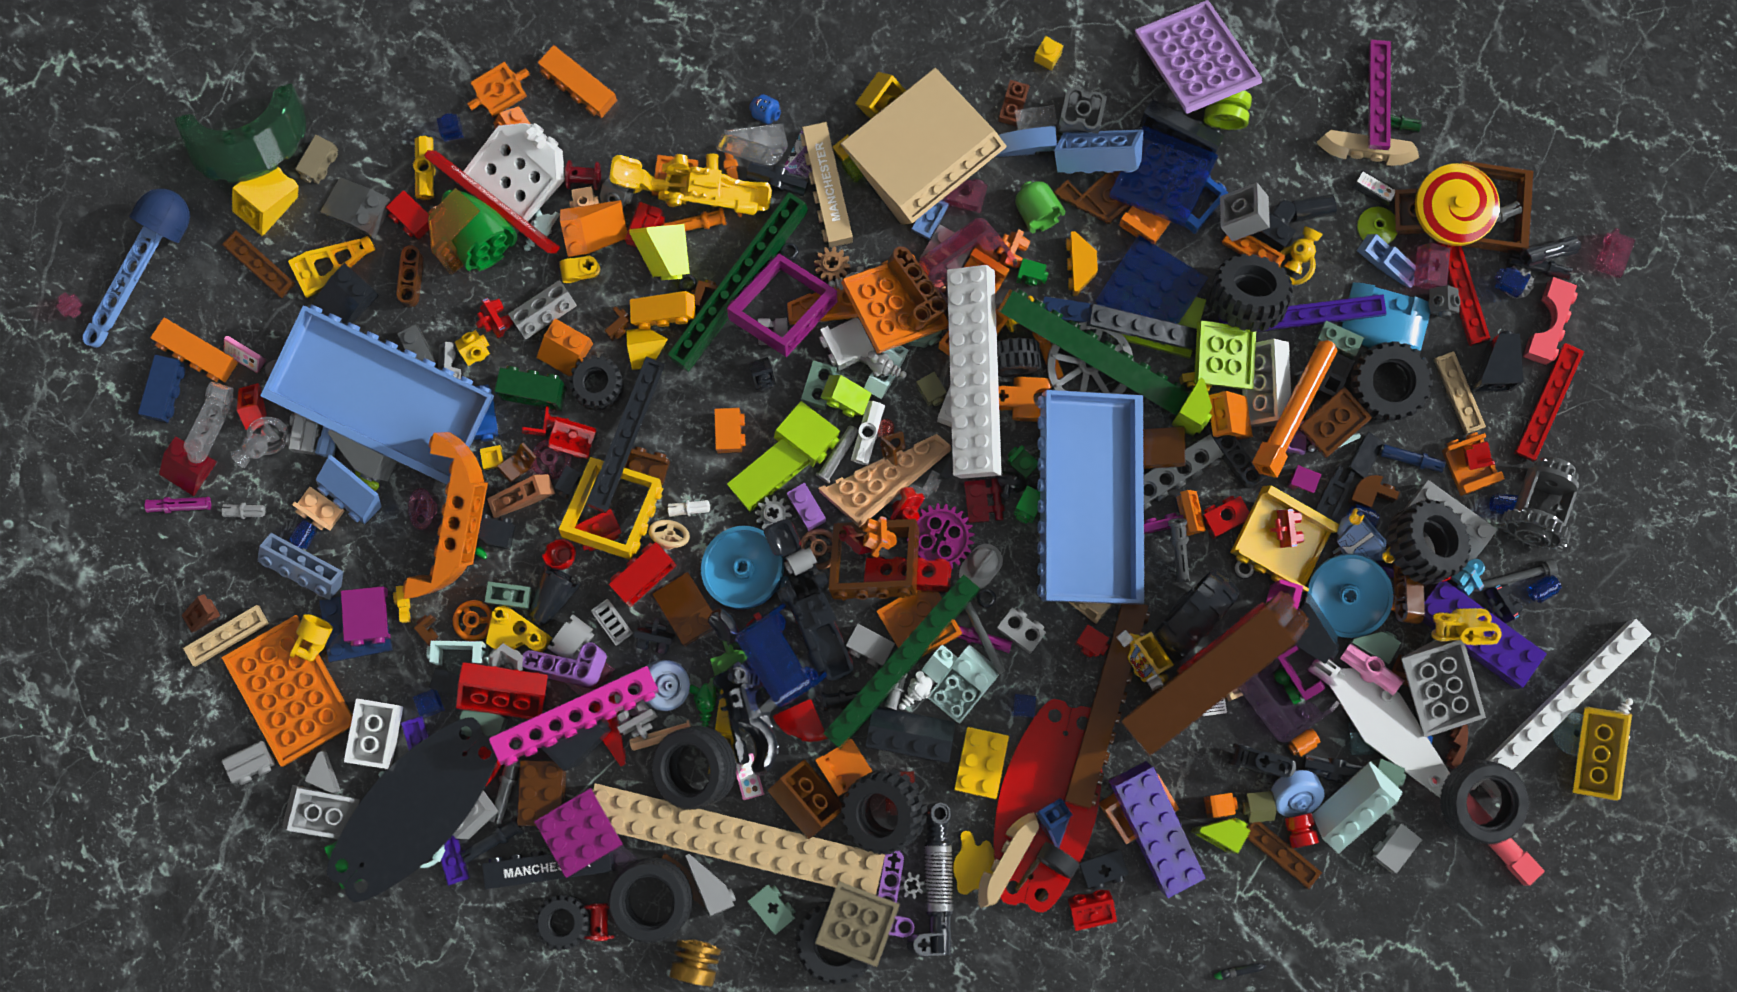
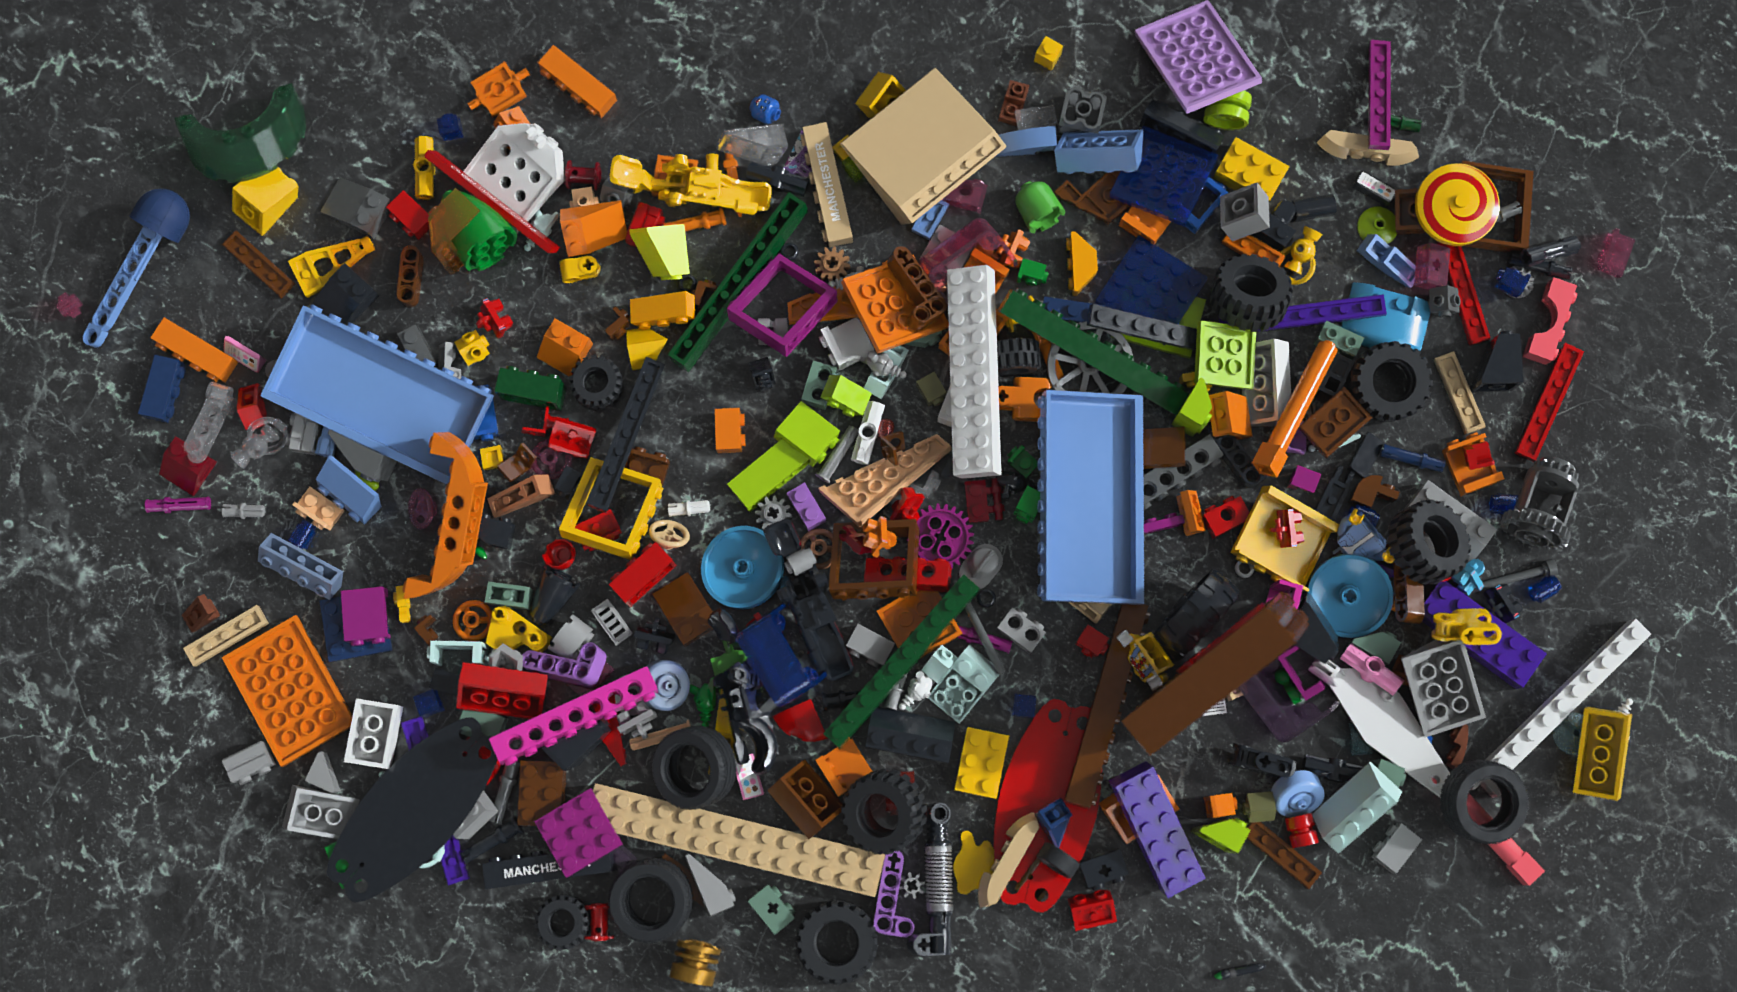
(314, 631): yellow piece -> none
(316, 160): dark tan brick -> none
(542, 309): light grey brick -> none
(857, 923): dark tan plate -> none
(1179, 540): dark grey pin -> none
(1248, 165): none -> yellow brick
(1303, 743): orange brick -> none

